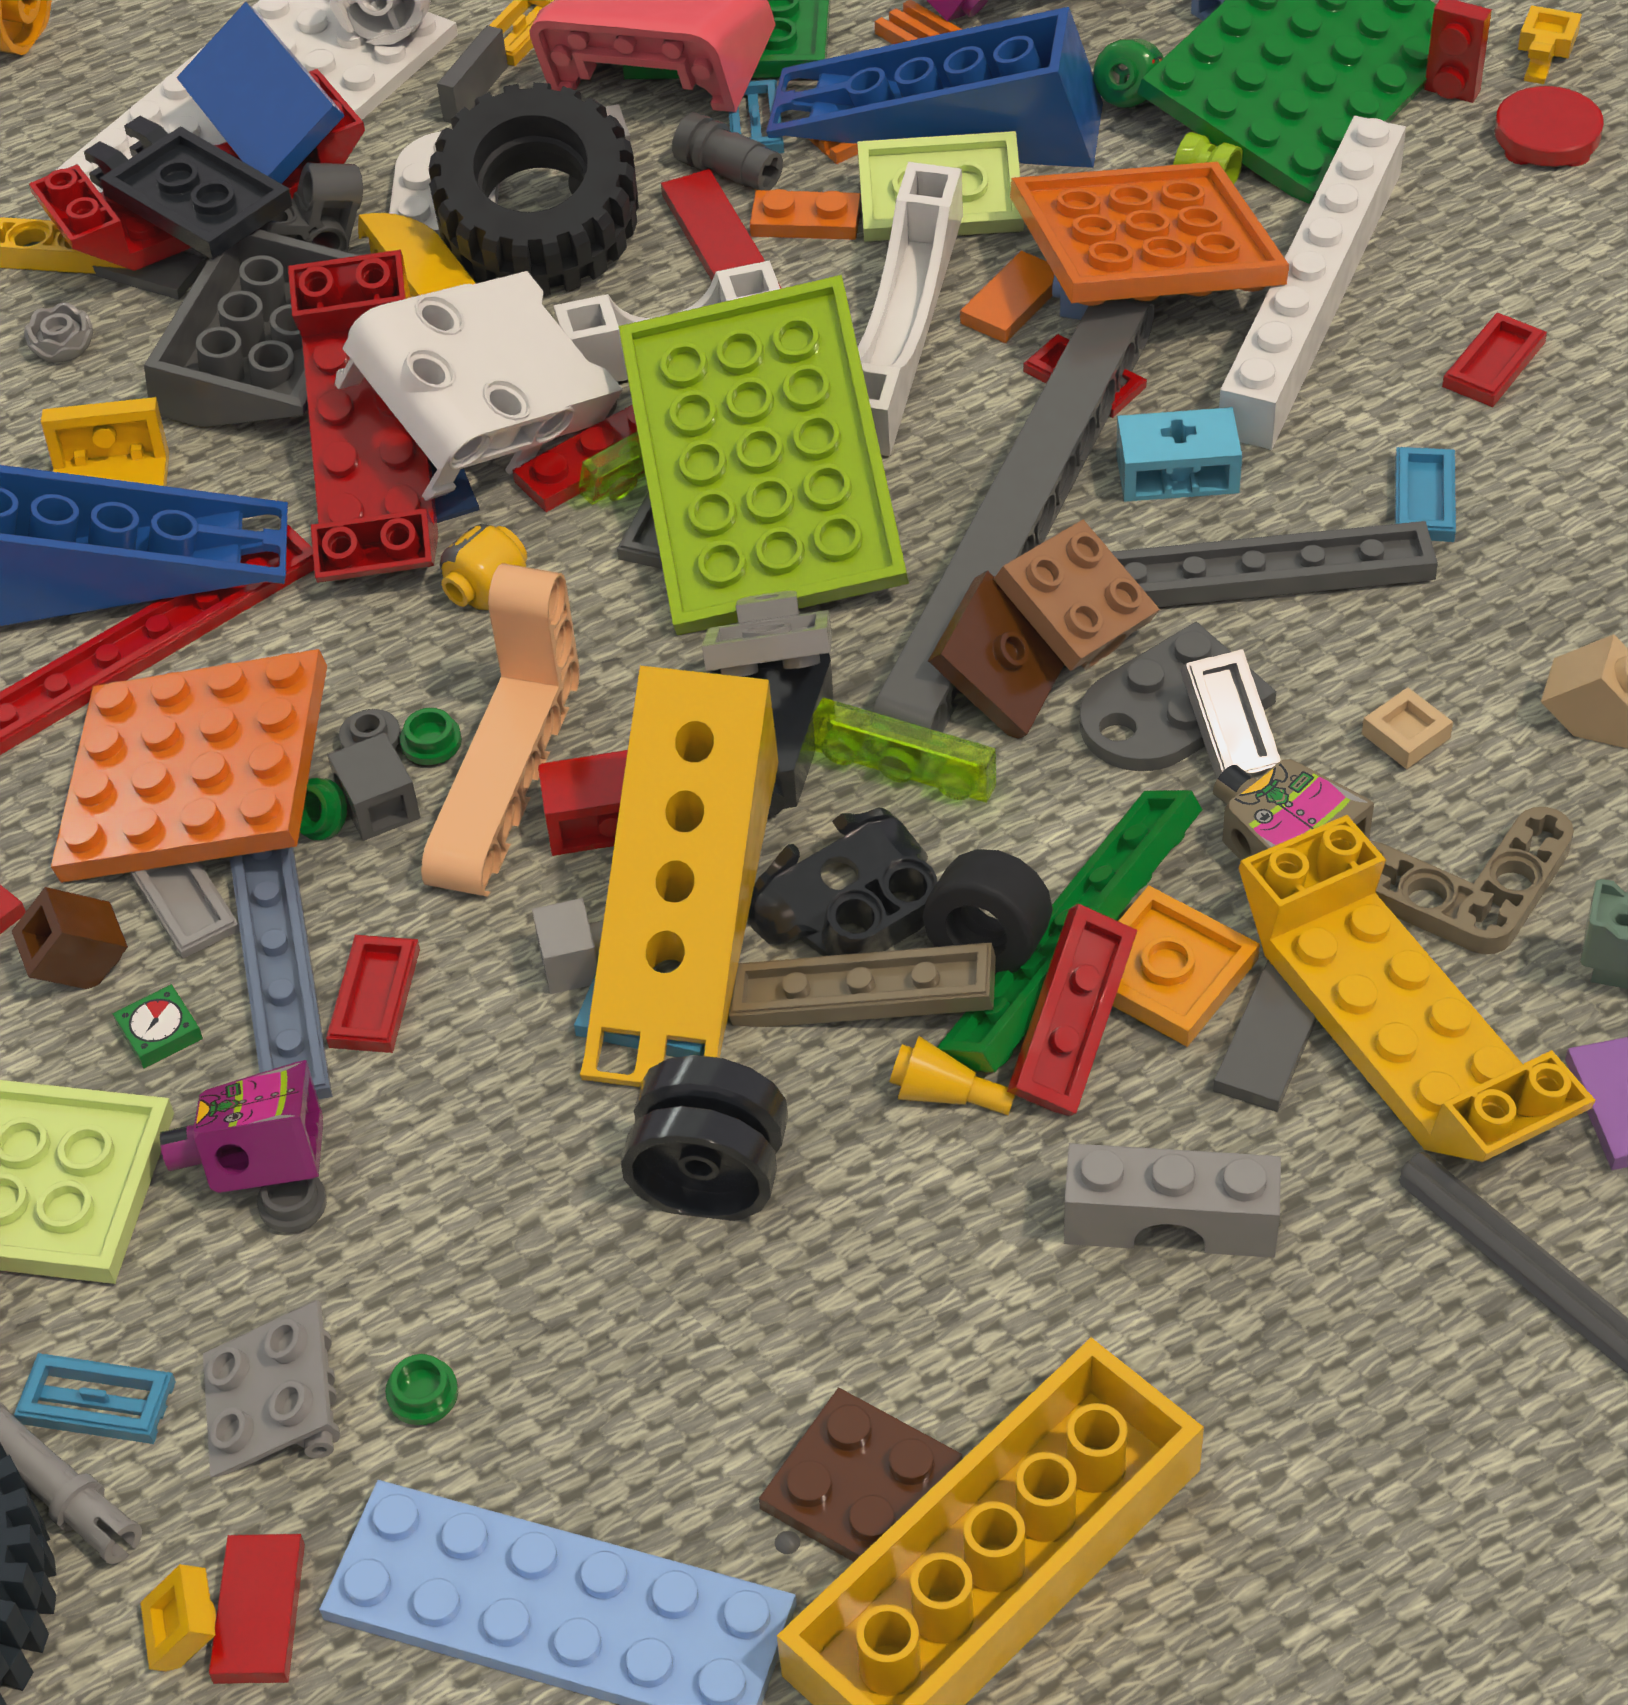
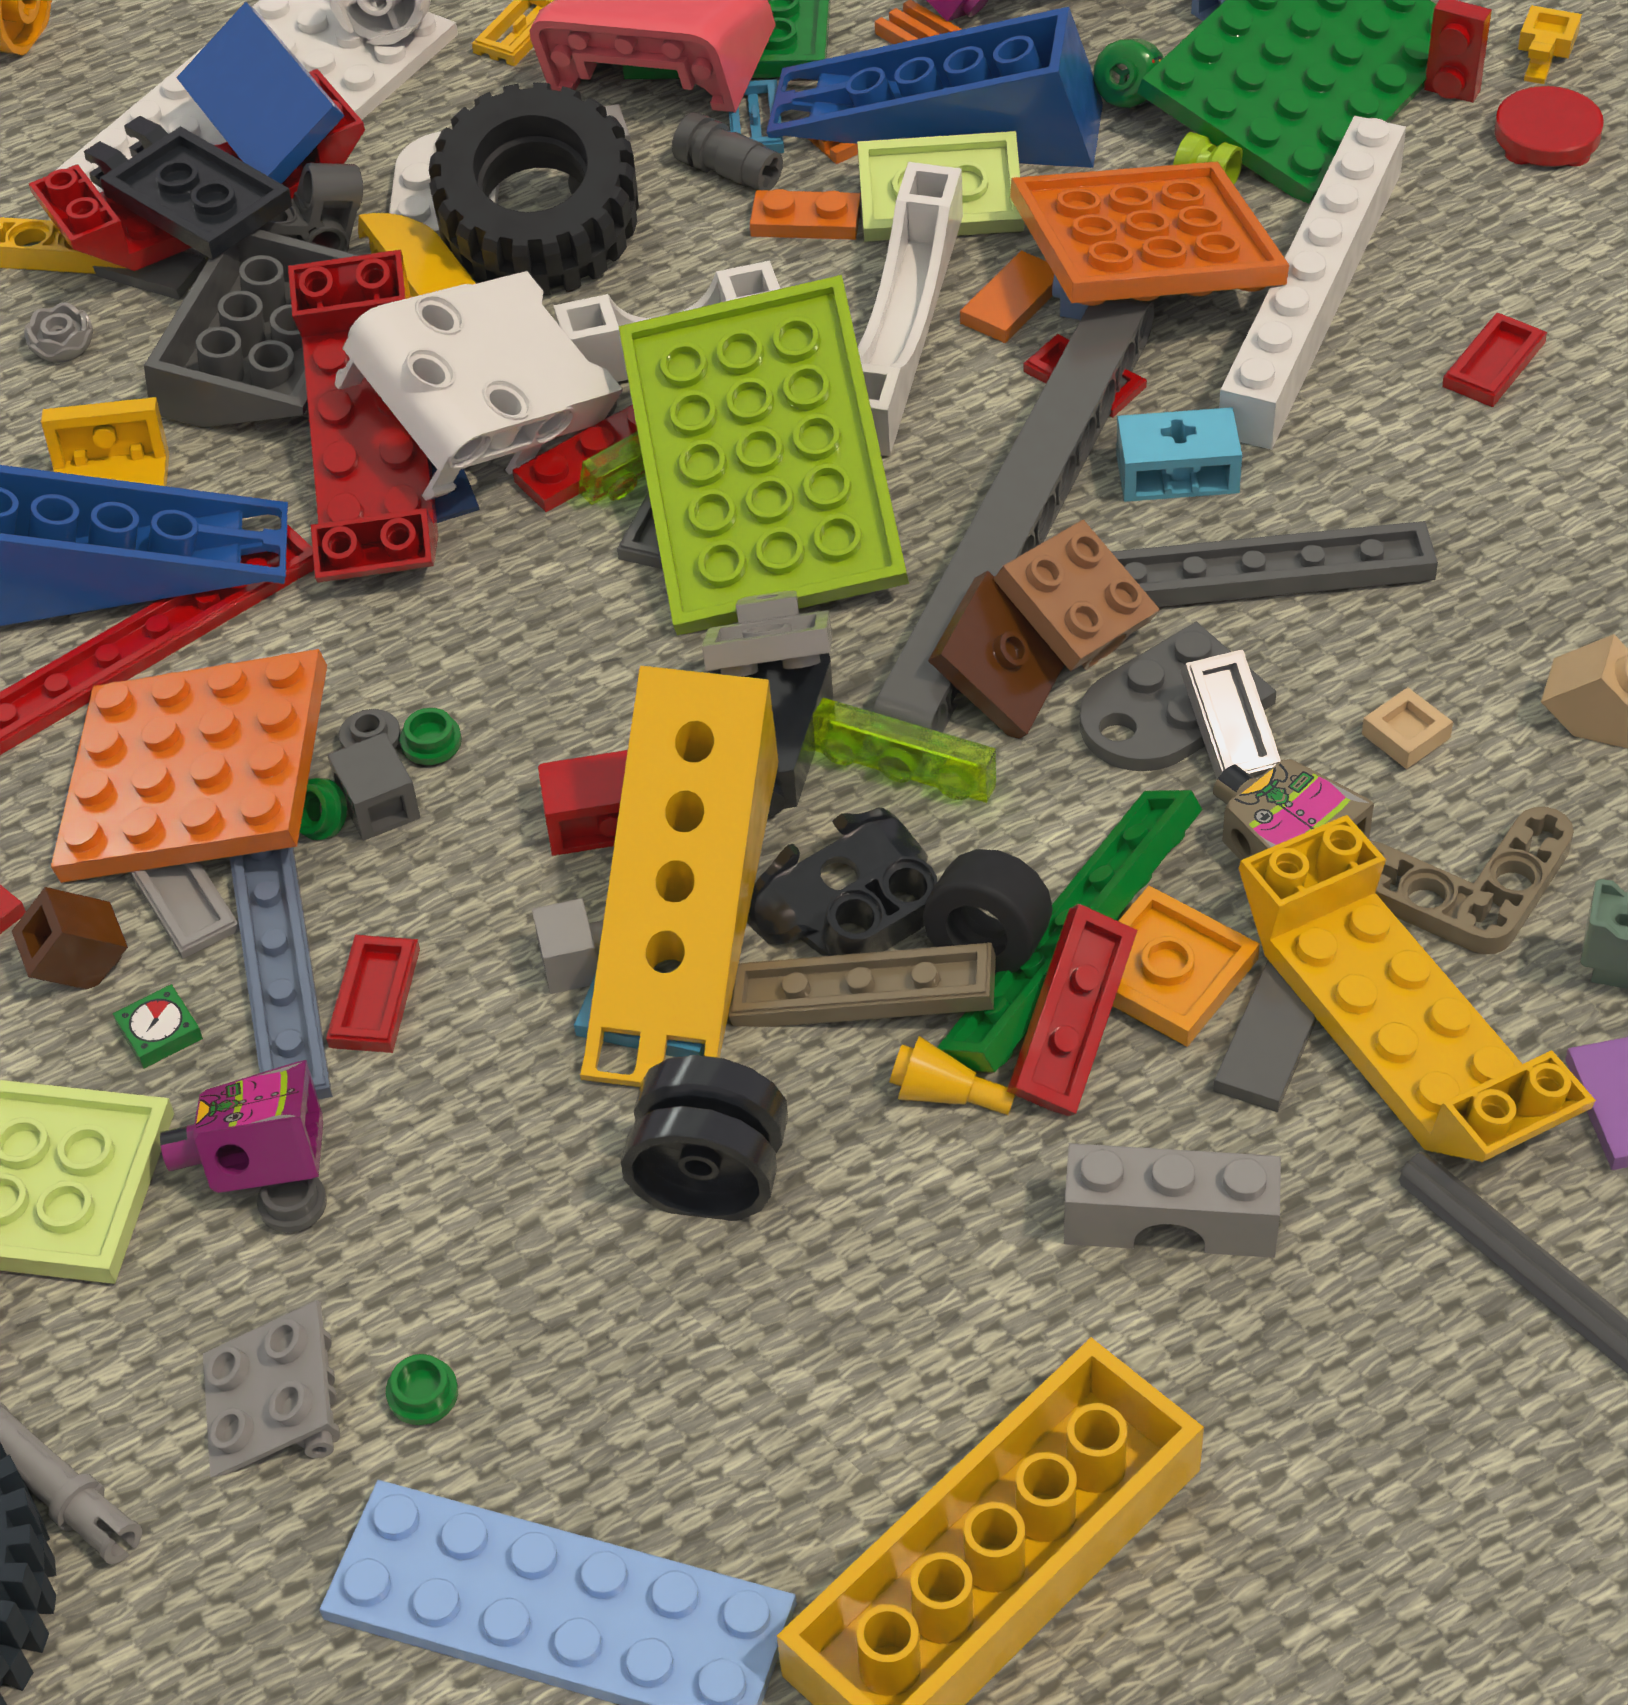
(94, 1423): dark azure tile -> none
(178, 1618): yellow plate -> none
(257, 1609): red tile -> none
(472, 560): yellow head -> none
(473, 72): dark grey tile -> none
(537, 673): light nougat beam -> none
(710, 222): red tile -> none
(787, 1542): dark grey piece -> none
(854, 1475): reddish brown plate -> none
(1426, 490): dark azure tile -> none

